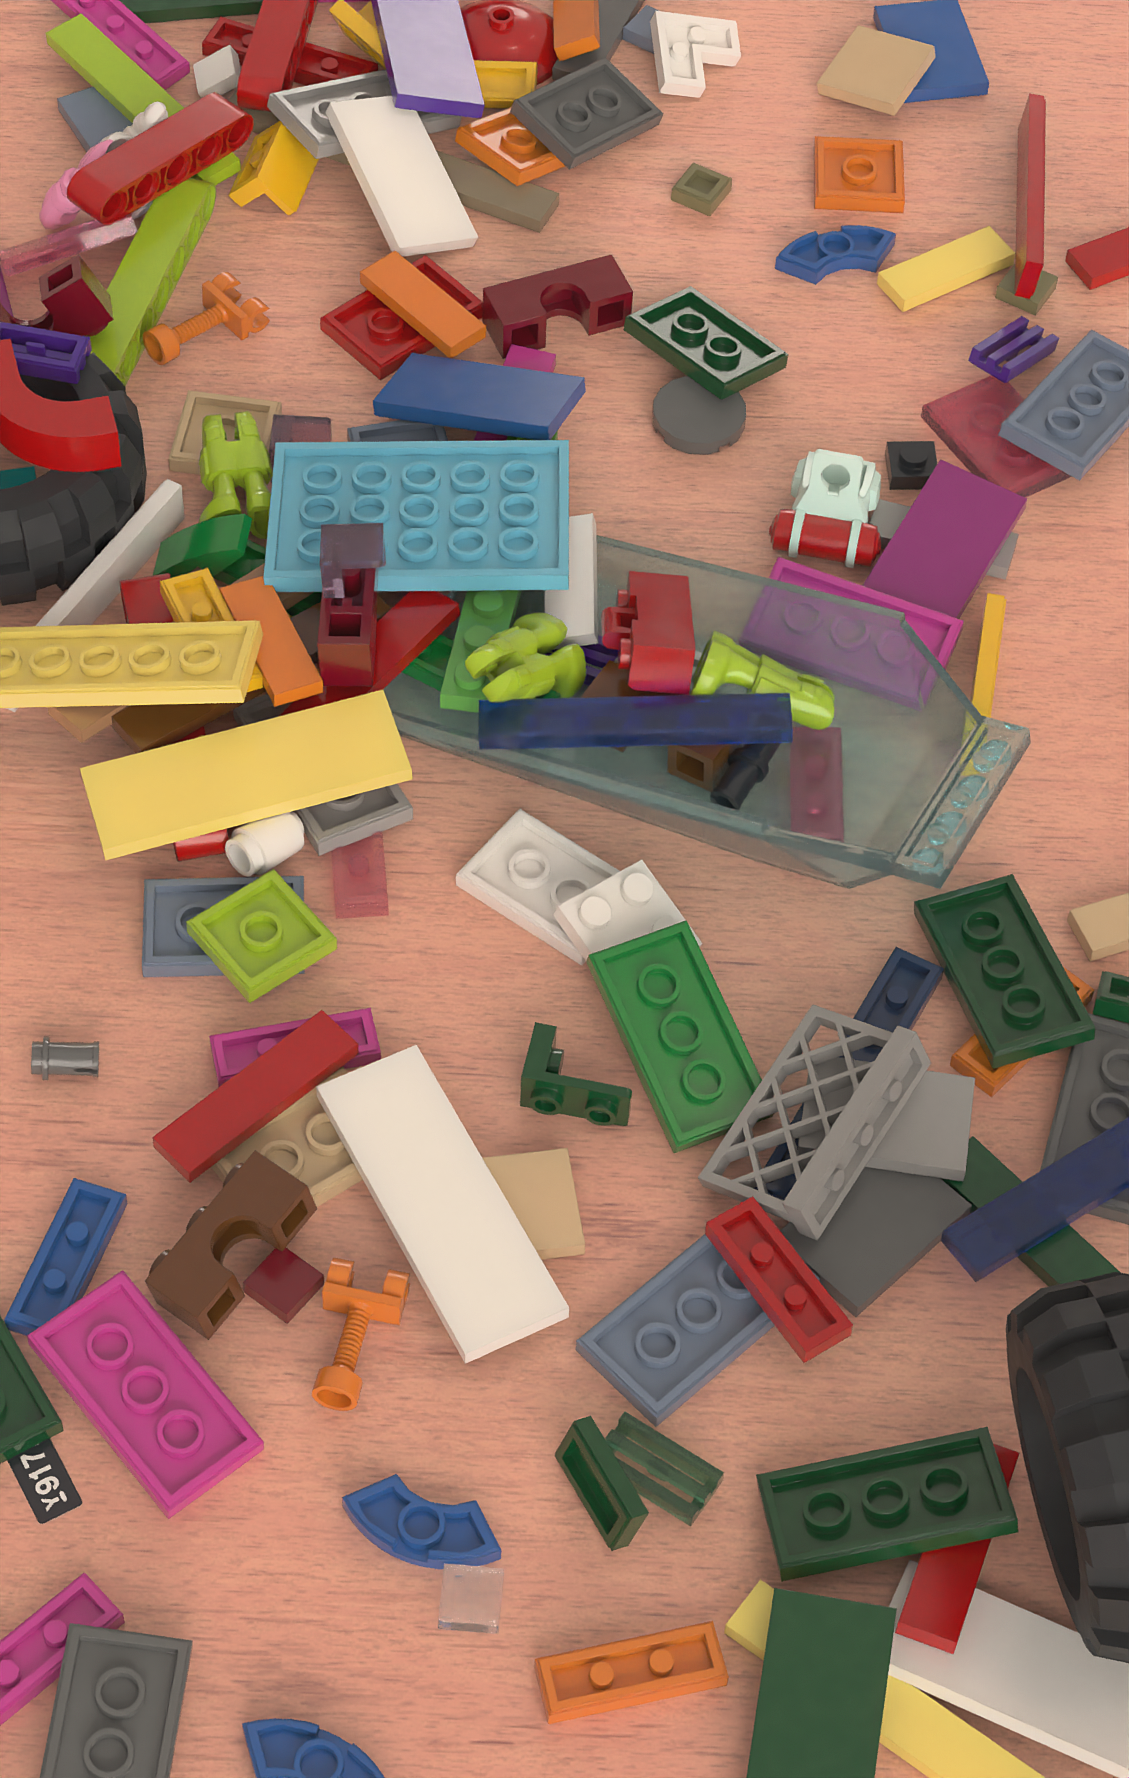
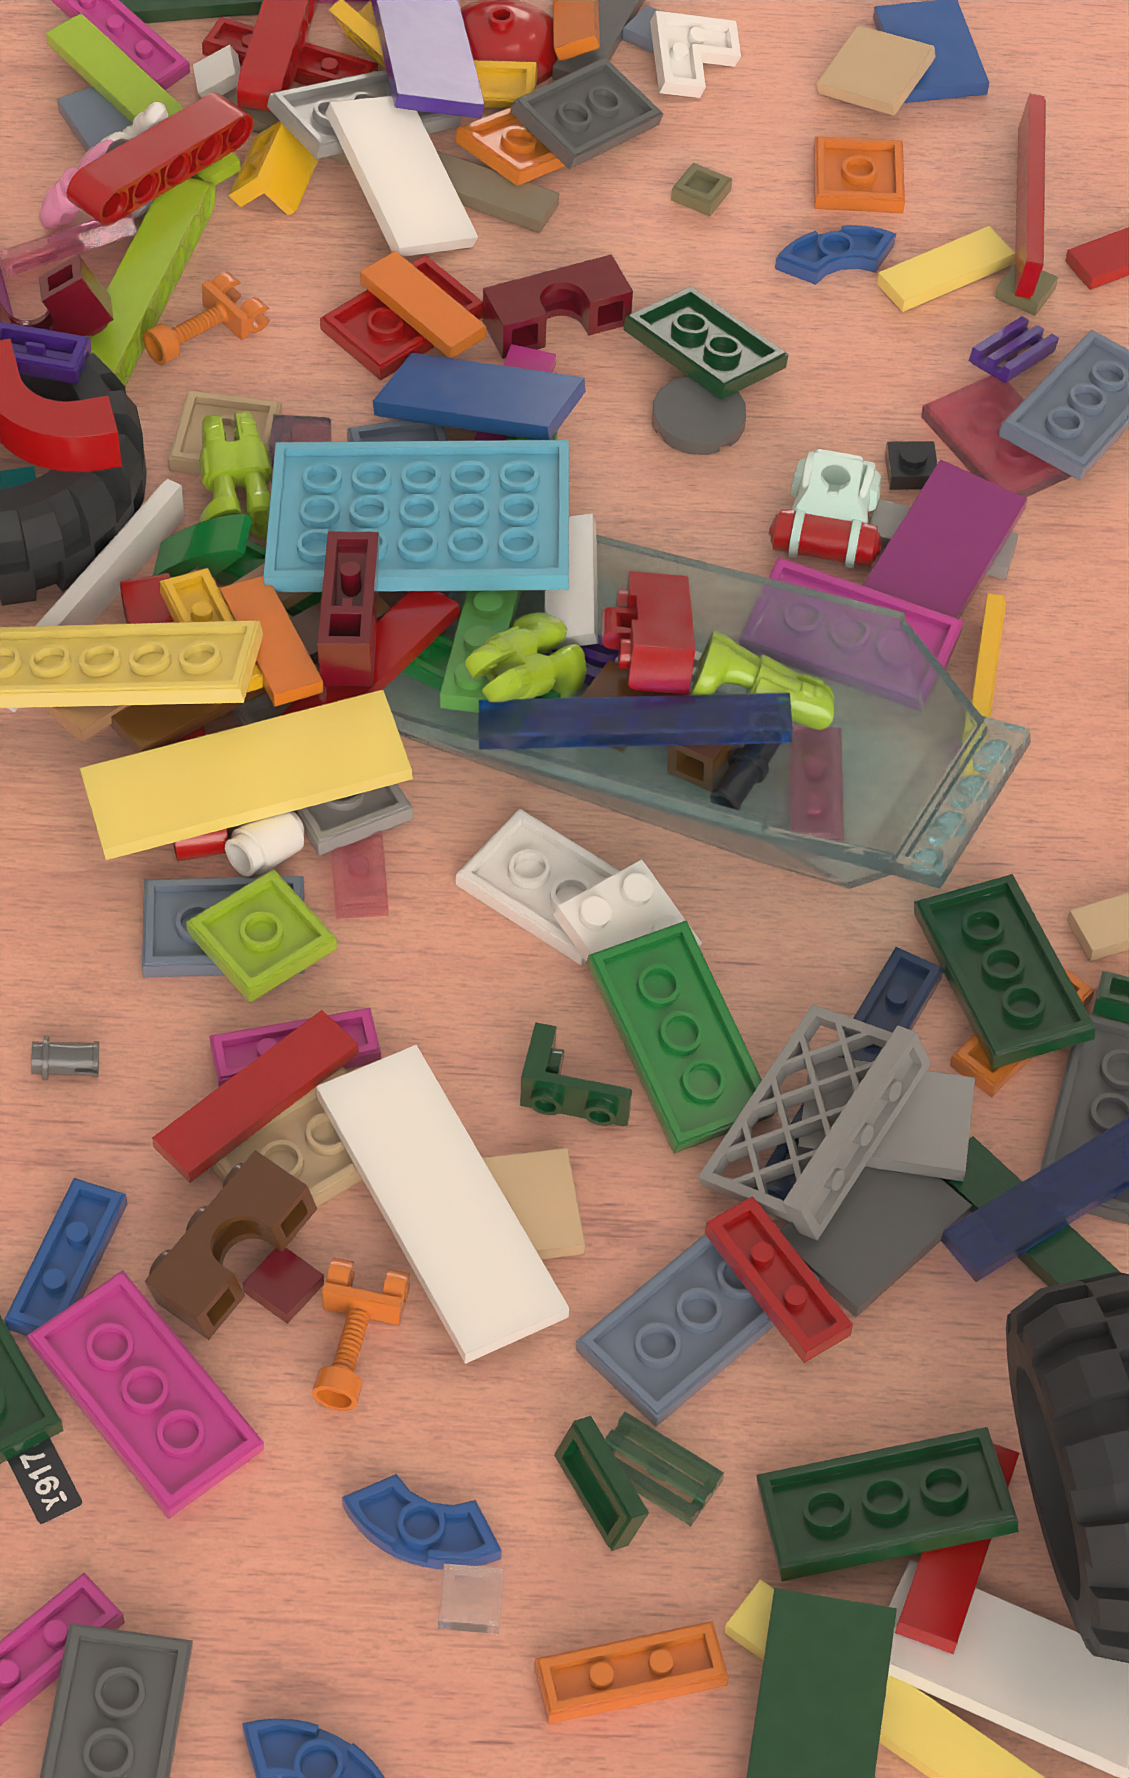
(348, 548): panel -> none

